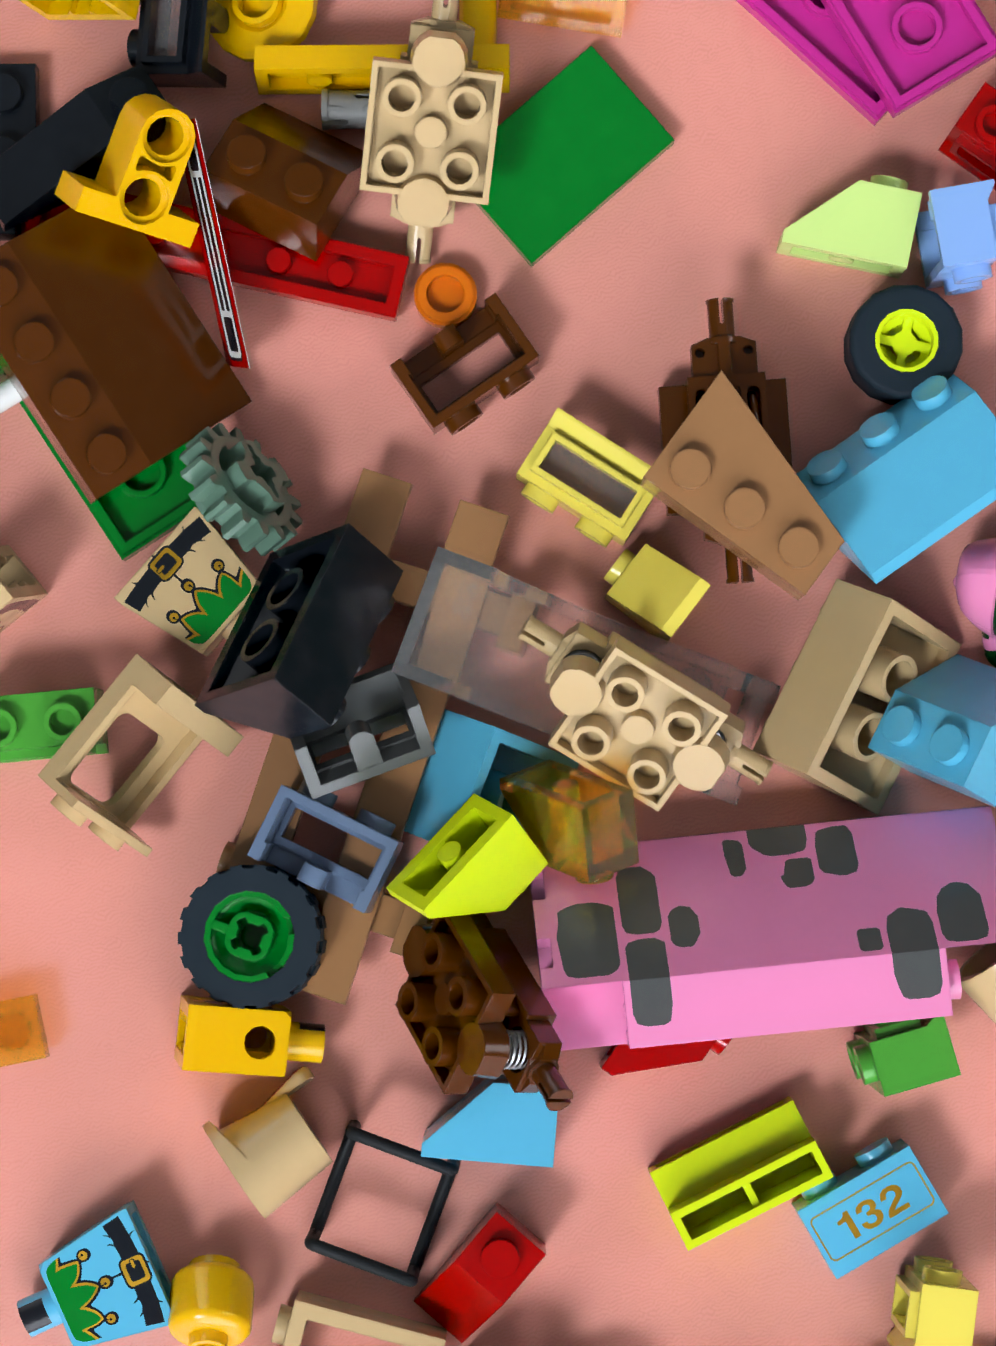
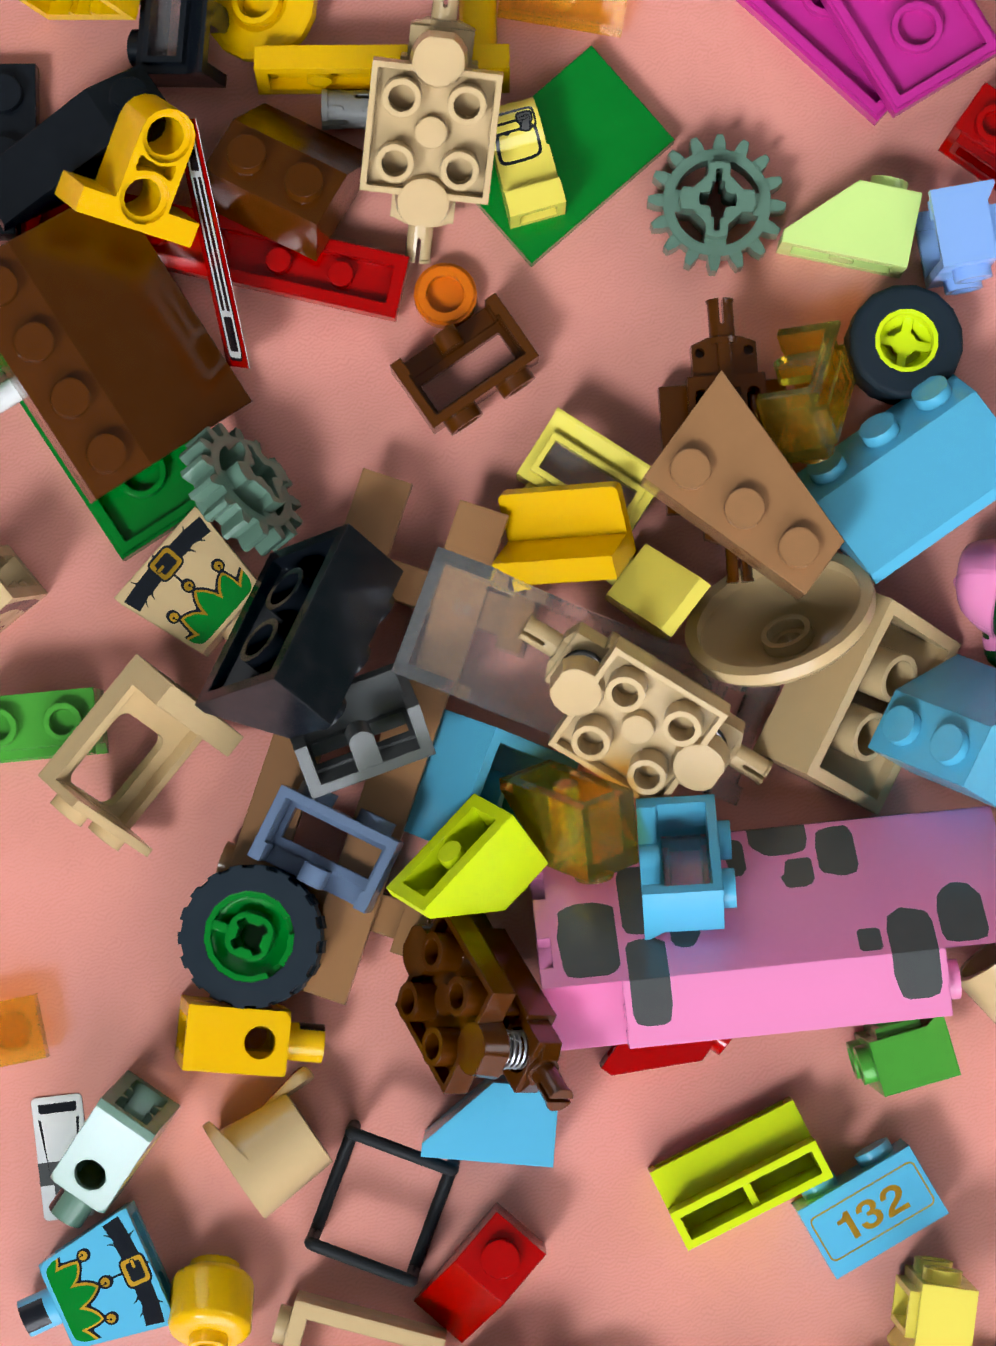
(55, 1127): none -> white sticker
(109, 1148): none -> torso
(526, 166): none -> light yellow leg
(566, 533): none -> yellow panel
(682, 864): none -> medium azure window
(743, 205): none -> sand green gear
(768, 638): none -> tan dish
(811, 416): none -> clear yellow window

